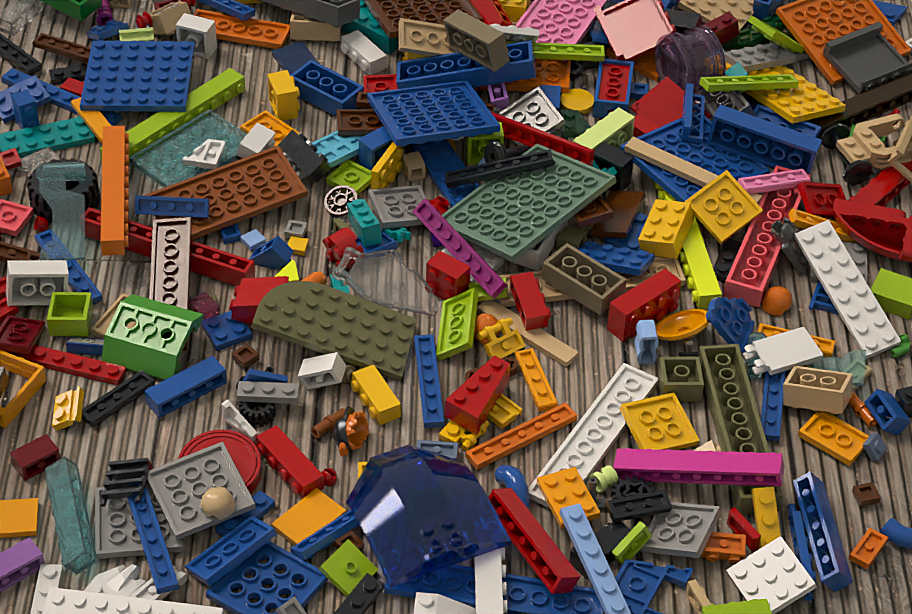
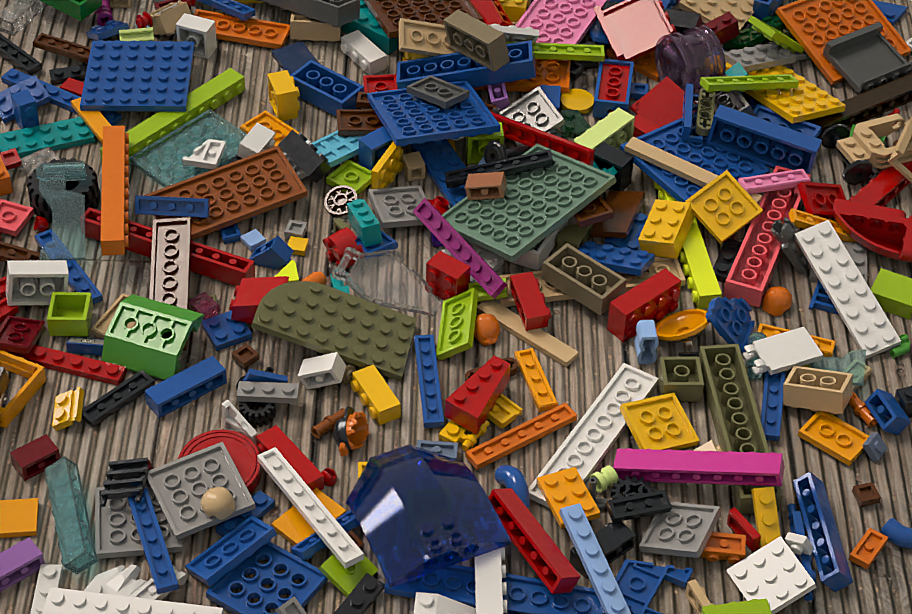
(310, 507): none -> white plate
(398, 233): teal plate -> none
(438, 92): none -> dark grey plate
(486, 185): none -> nougat brick
(504, 345): yellow plate -> none
(632, 543): lime tile -> none
(704, 111): none -> olive beam
(799, 543): none -> white plate

